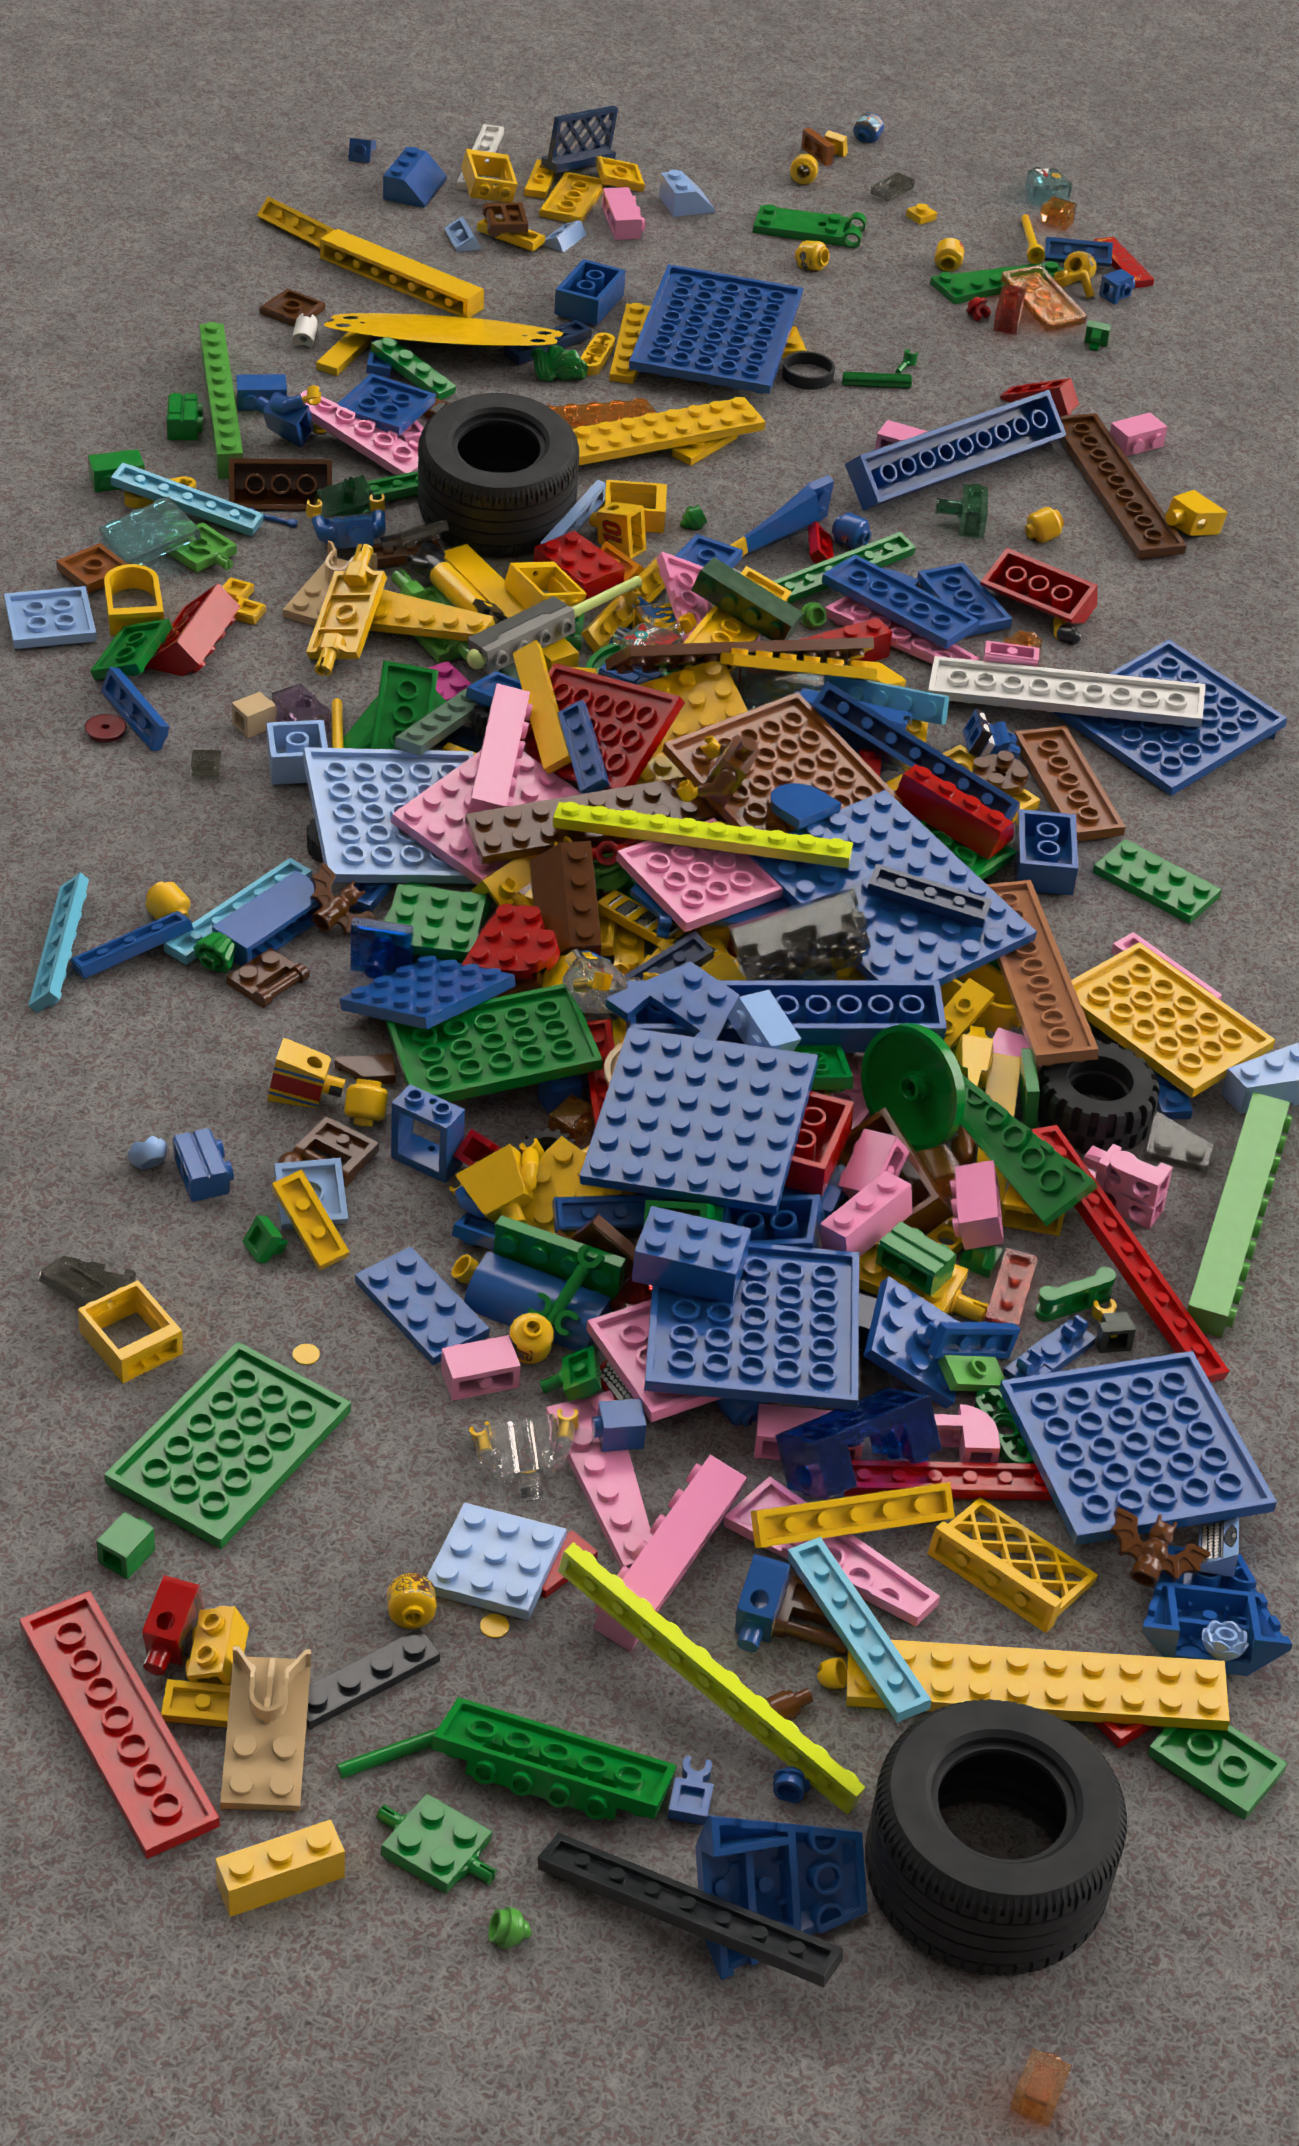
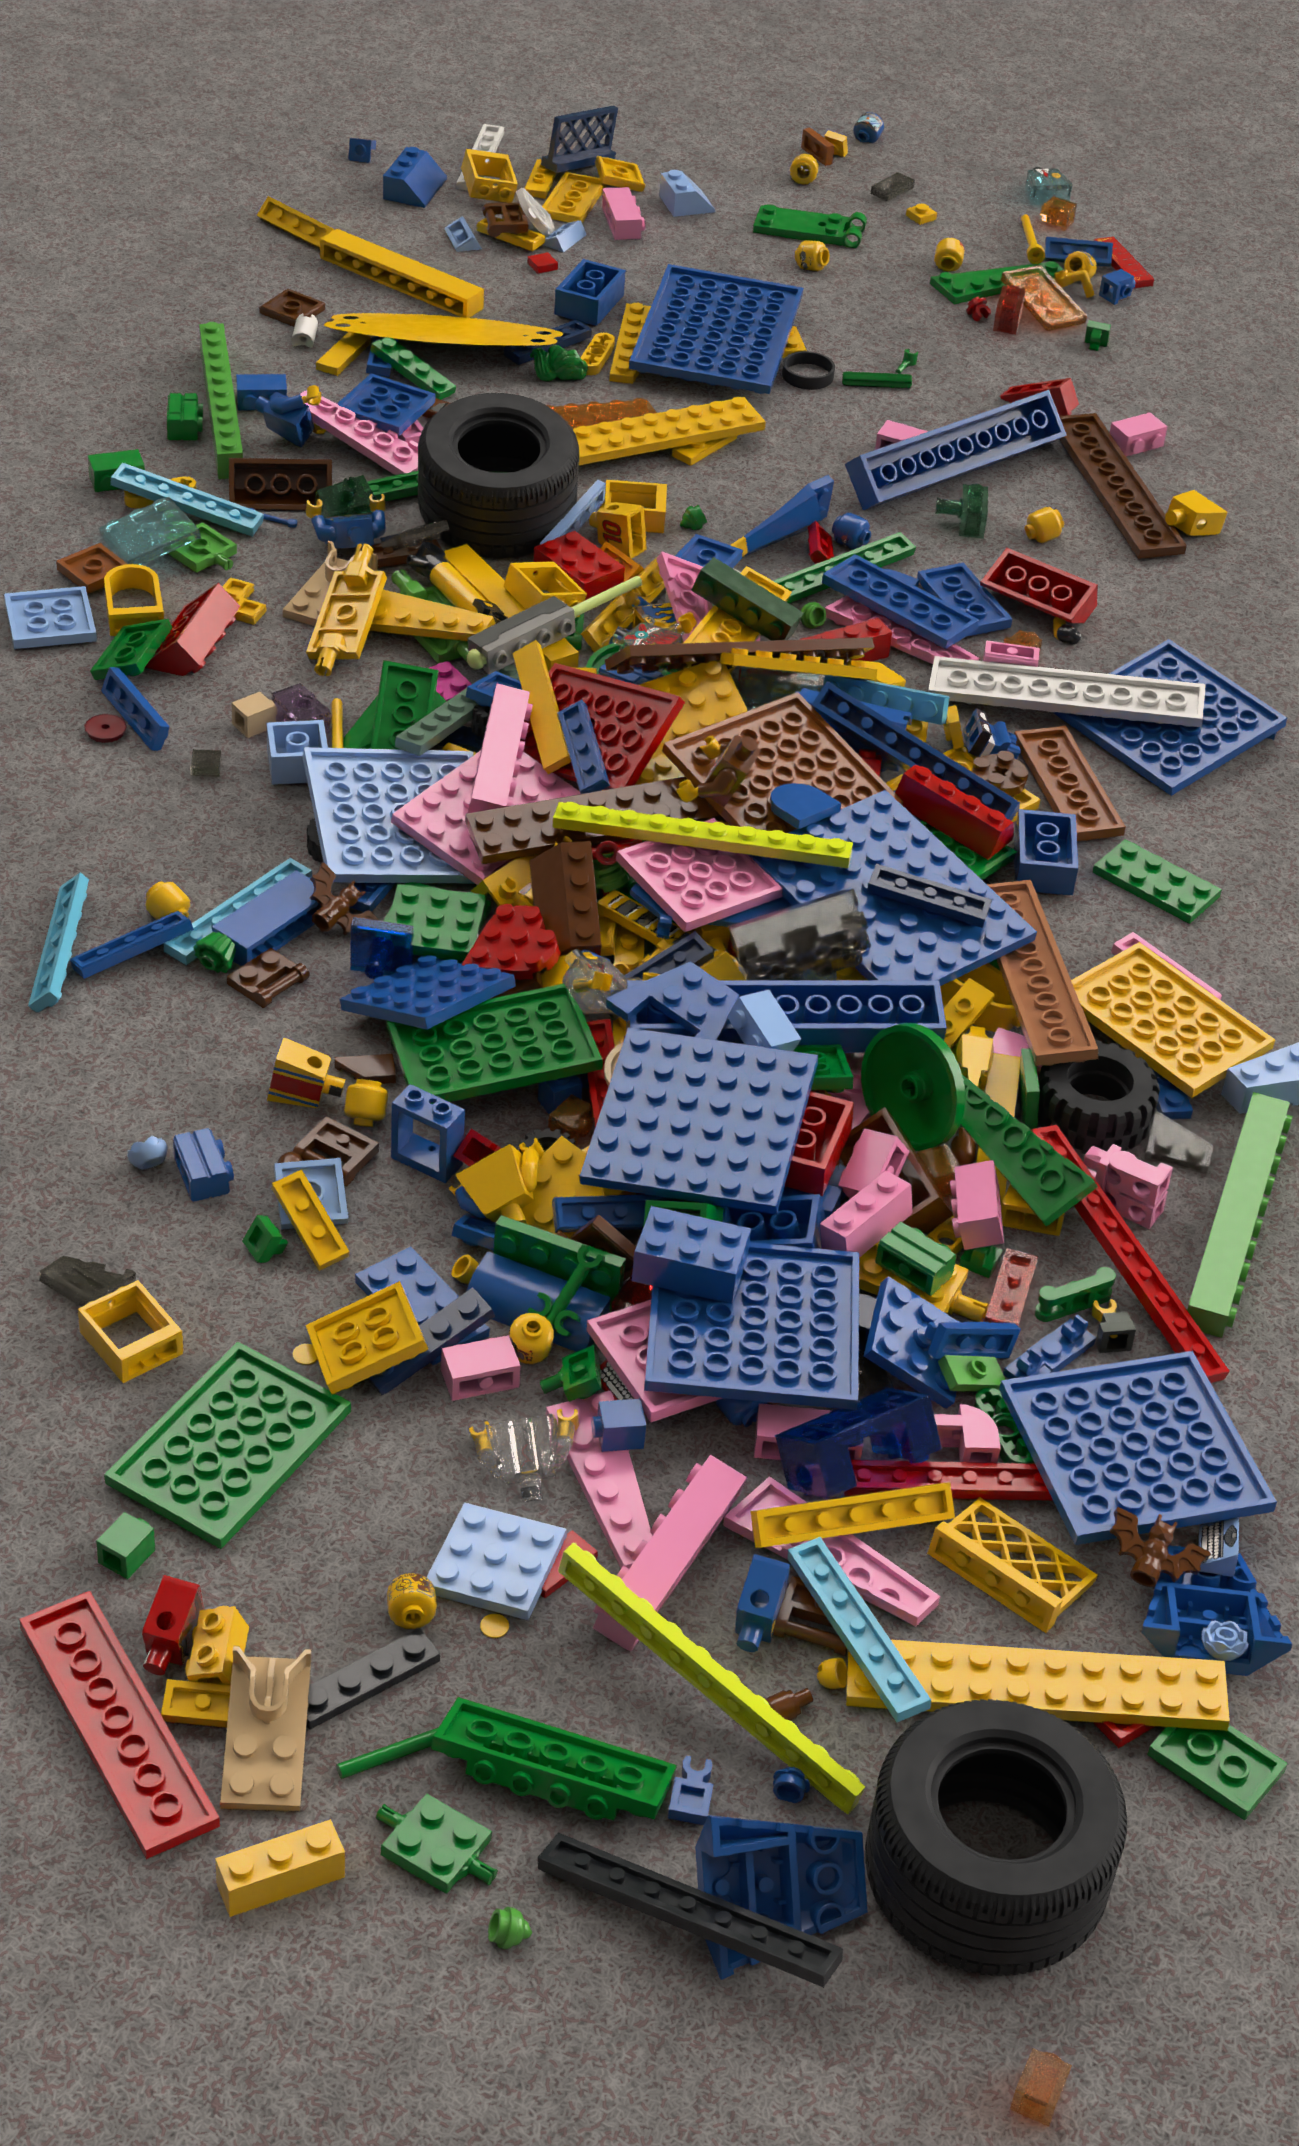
(366, 1338): none -> yellow plate
(439, 1331): none -> dark blue plate
(535, 212): none -> white tile
(542, 263): none -> red tile
(953, 728): none -> yellow plate

